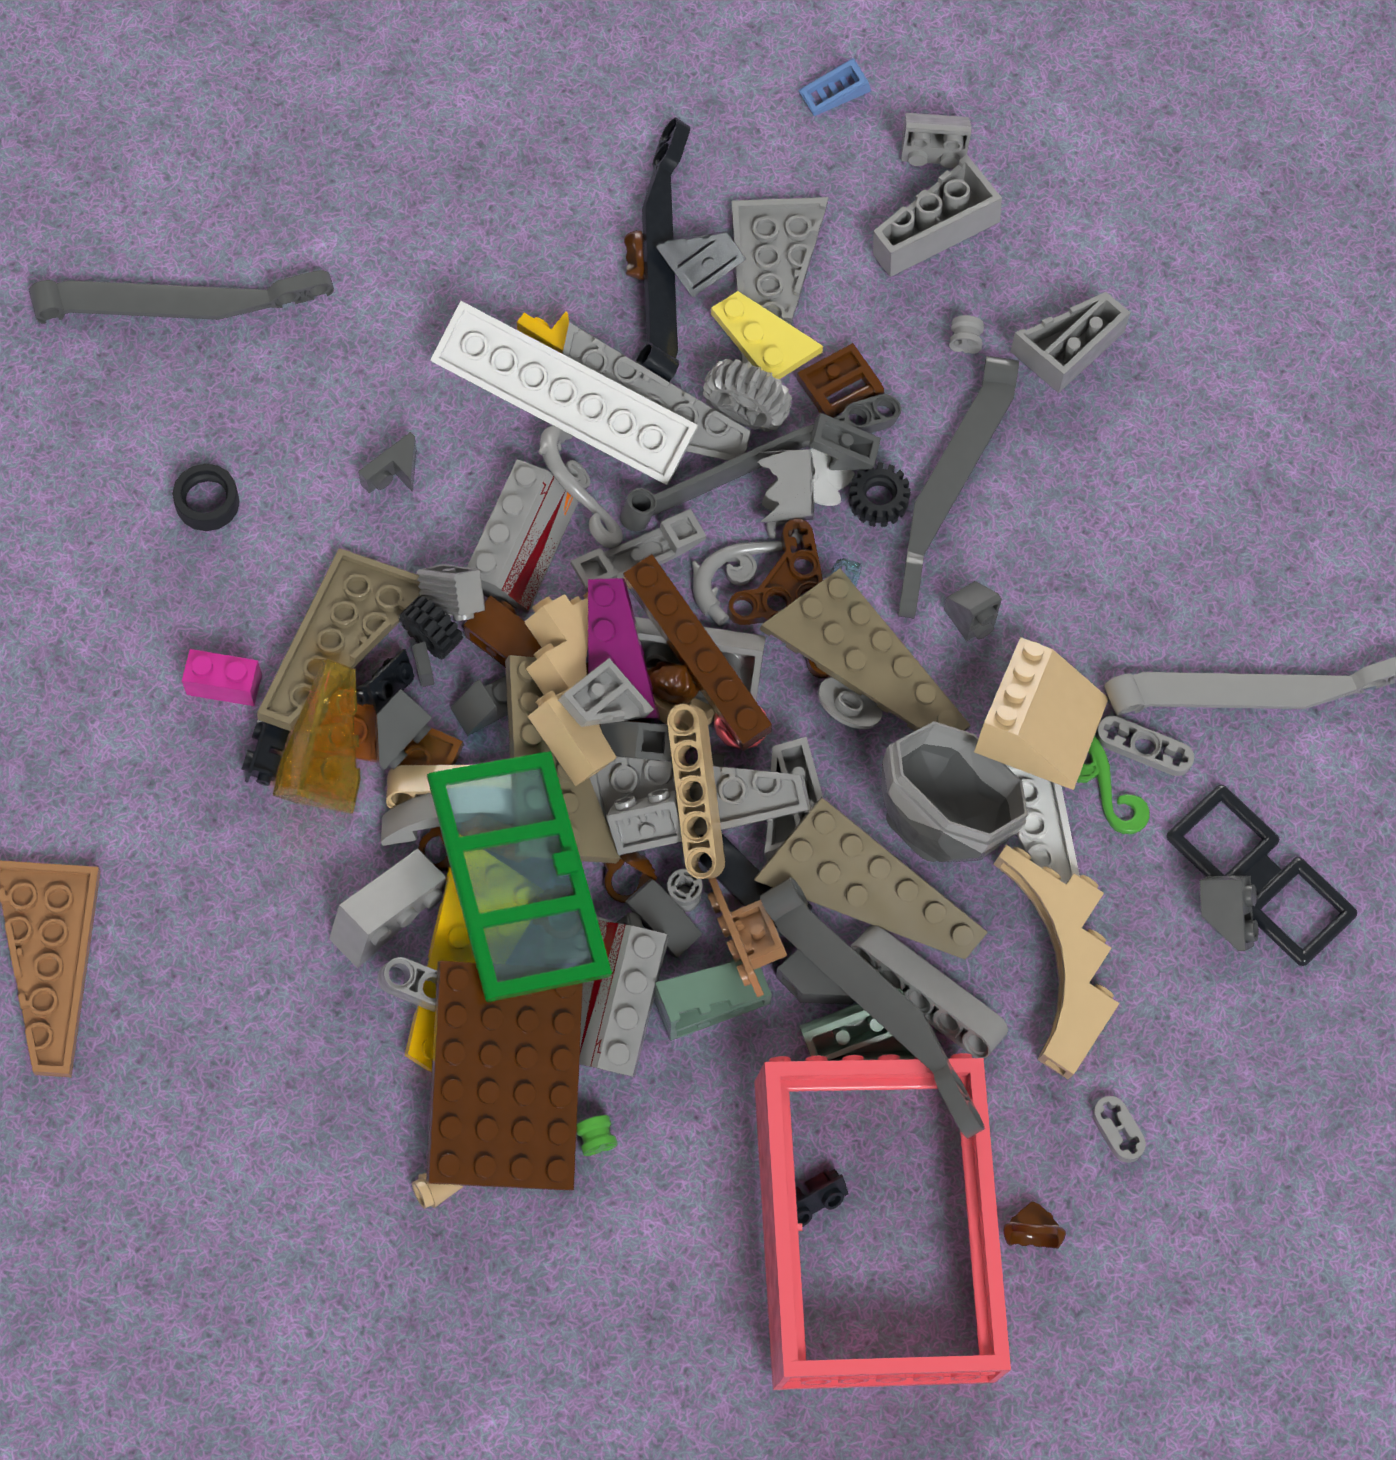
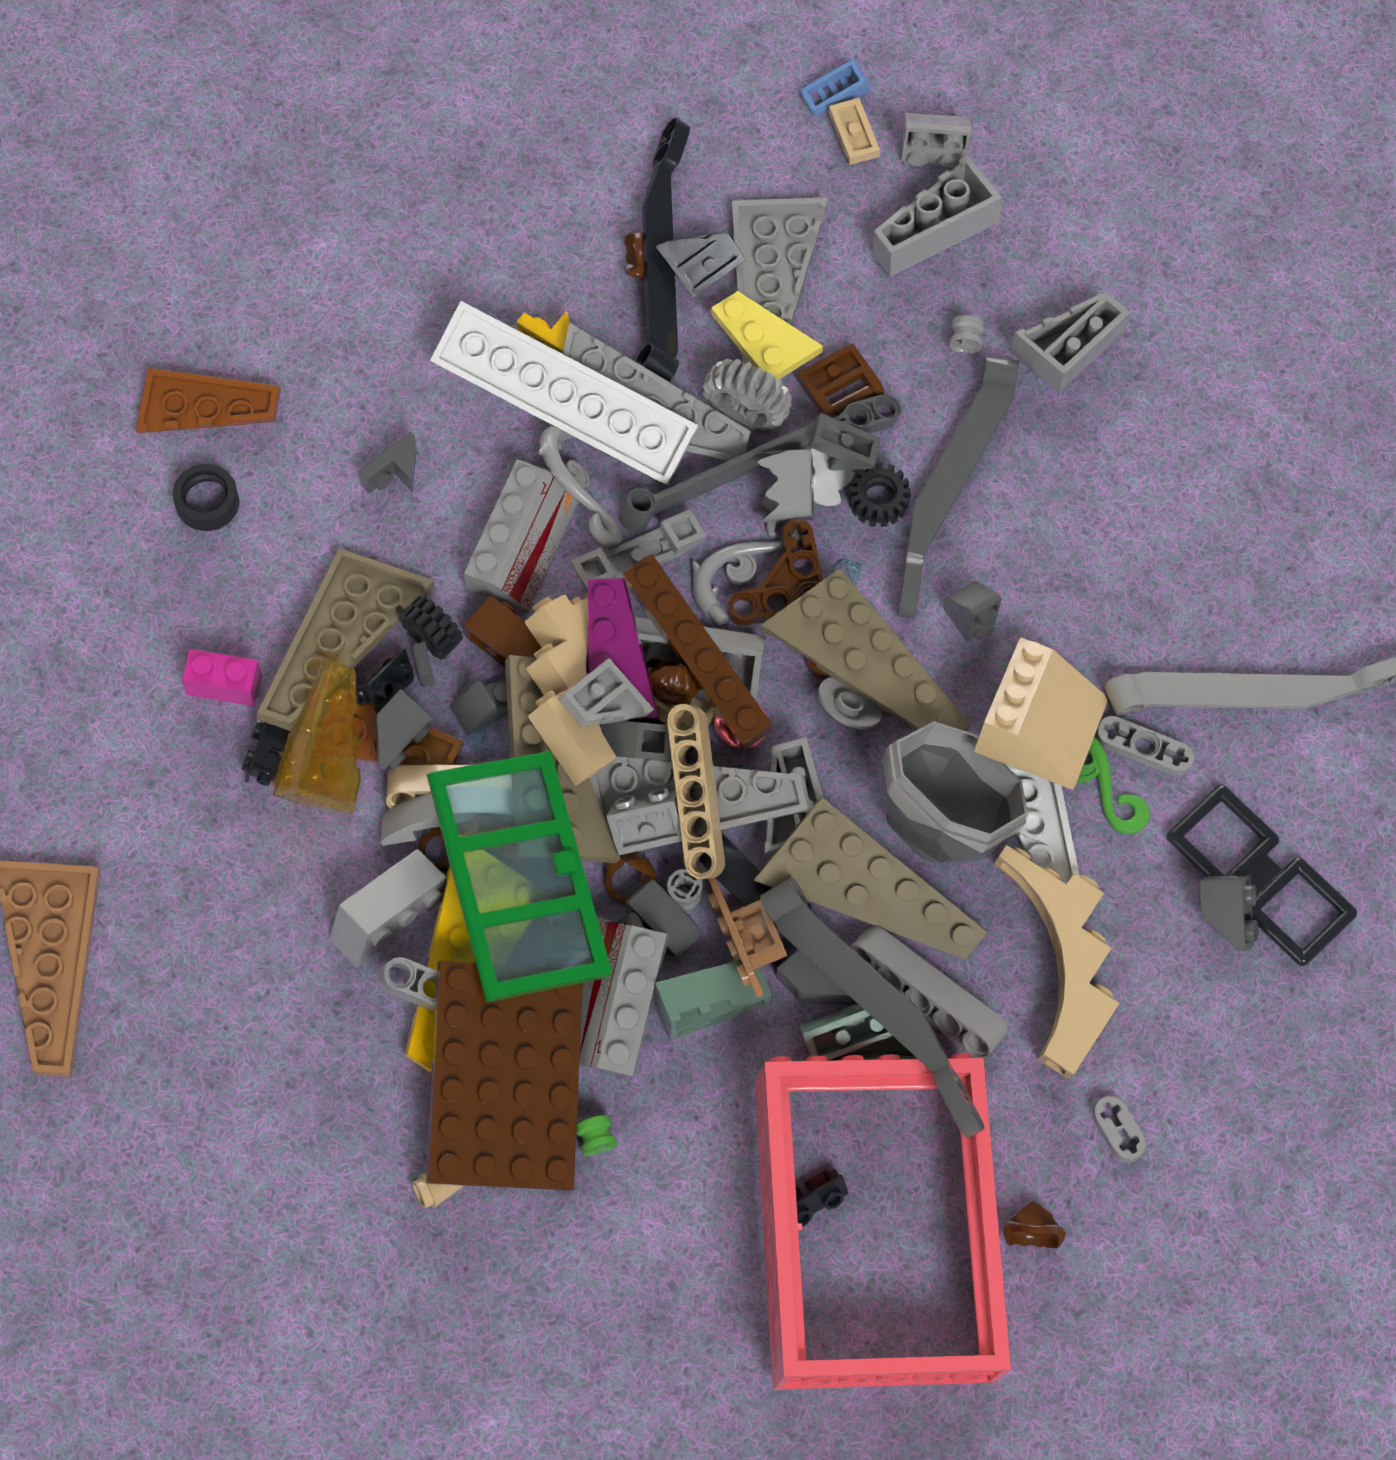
(172, 301): dark grey piece -> none
(198, 401): none -> dark orange wing
(454, 589): light grey brick -> none
(854, 131): none -> tan plate

